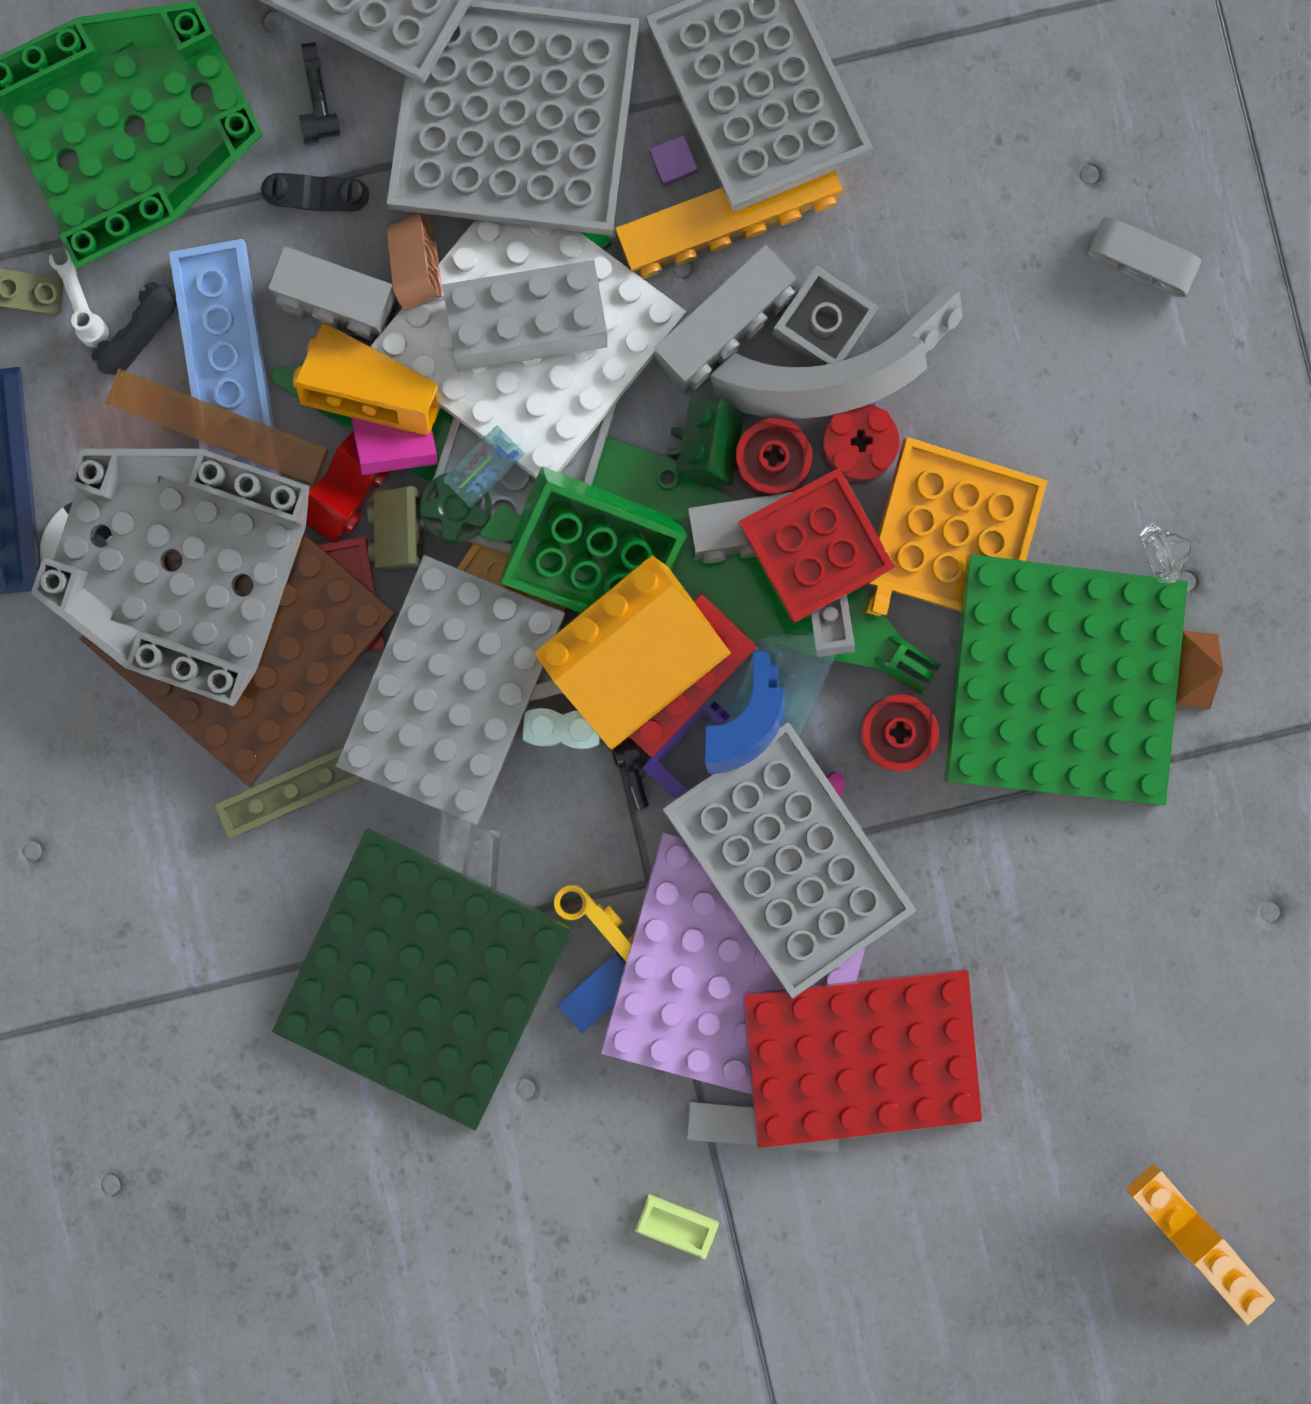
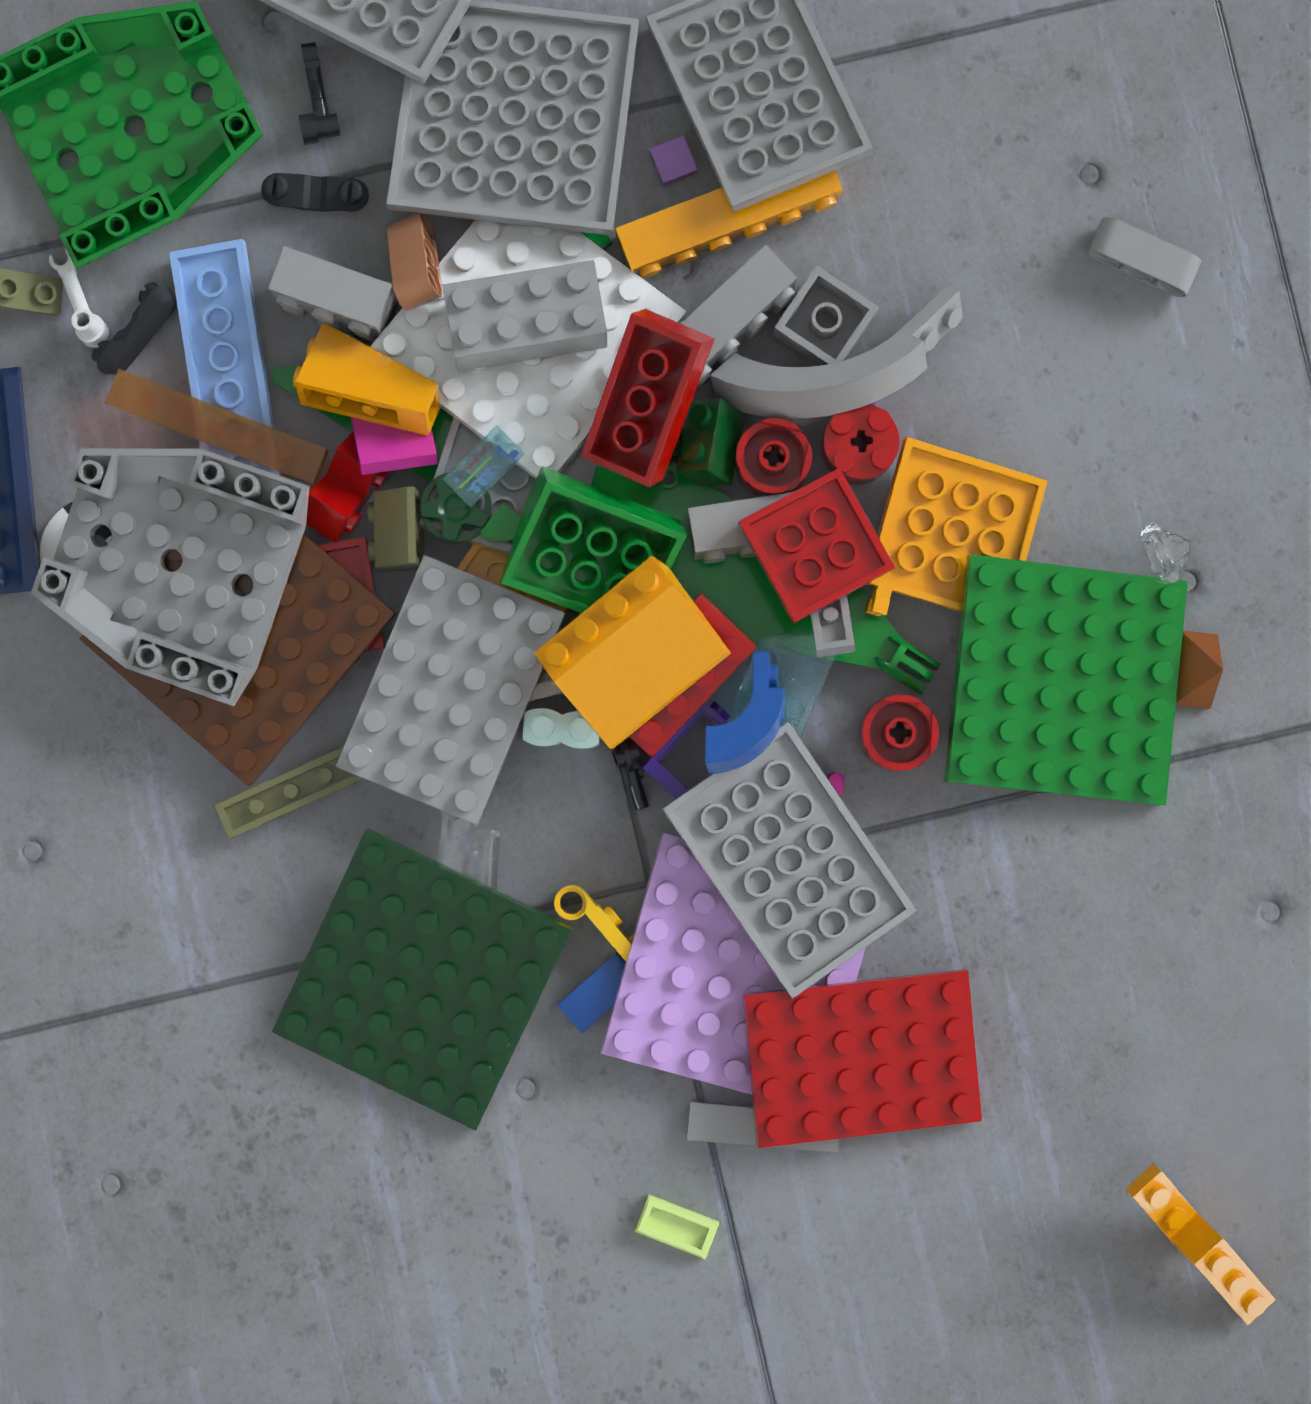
(647, 397): none -> red brick

